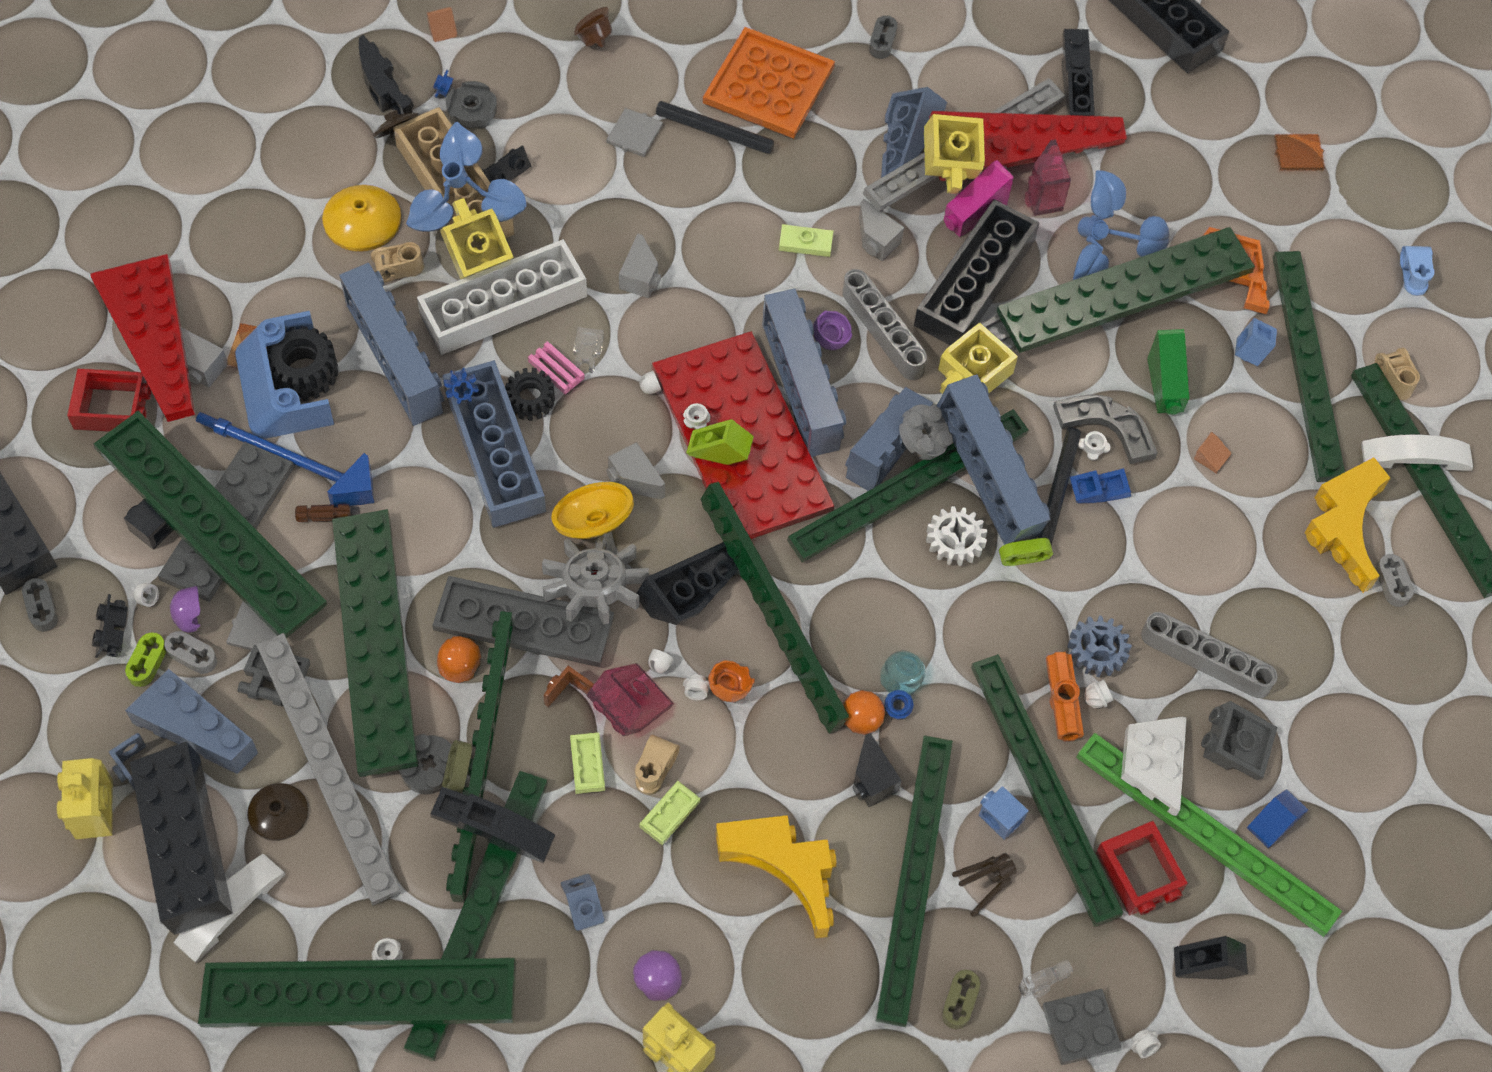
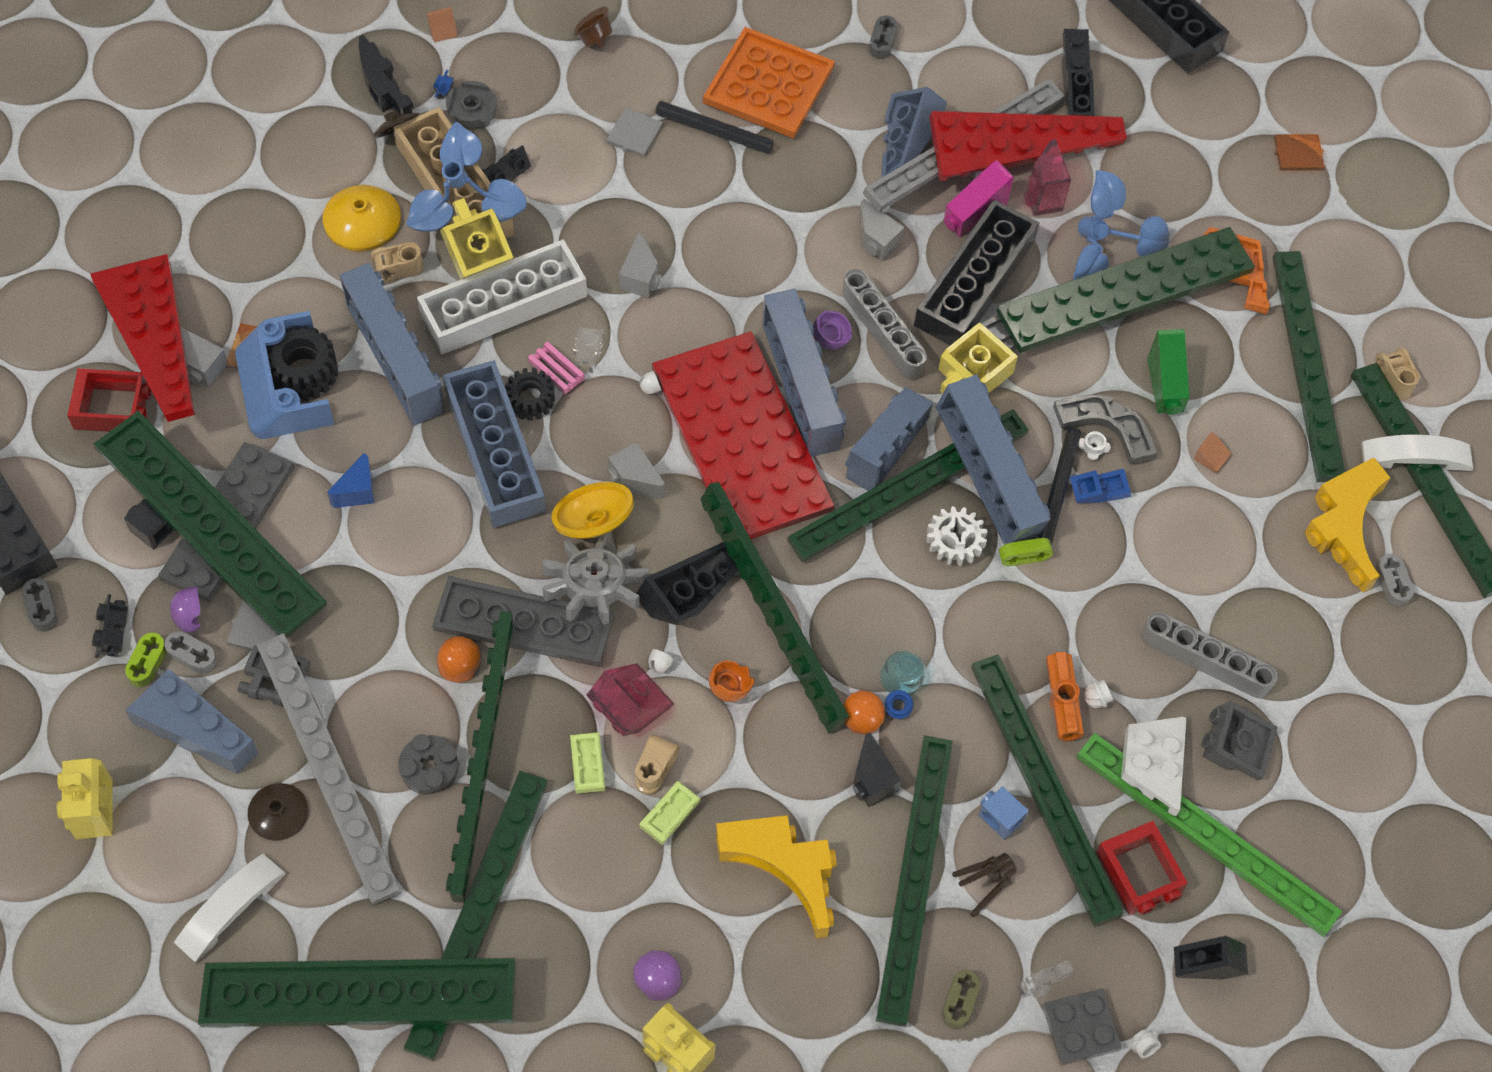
(119, 756): sand blue bracket -> none
(150, 589): white hinge -> none
(180, 838): black brick -> none
(224, 428): blue bar -> none
(321, 512): reddish brown axle -> none
(374, 644): dark green plate -> none
(387, 945): white plate -> none
(457, 766): olive beam -> none
(466, 390): blue gear -> none
(494, 823): black slope -> none
(559, 683): dark orange bracket -> none
(583, 902): sand blue bracket -> none
(696, 410): white plate -> none
(696, 687): white plate -> none
(721, 443): lime slope -> none
(806, 240): yellowish green plate -> none
(932, 421): light grey plate -> none
(954, 149): light yellow hinge -> none
(1099, 652): sand blue gear -> none
(1255, 342): medium blue brick -> none
(1277, 818): blue slope -> none
(1416, 268): light blue piece -> none

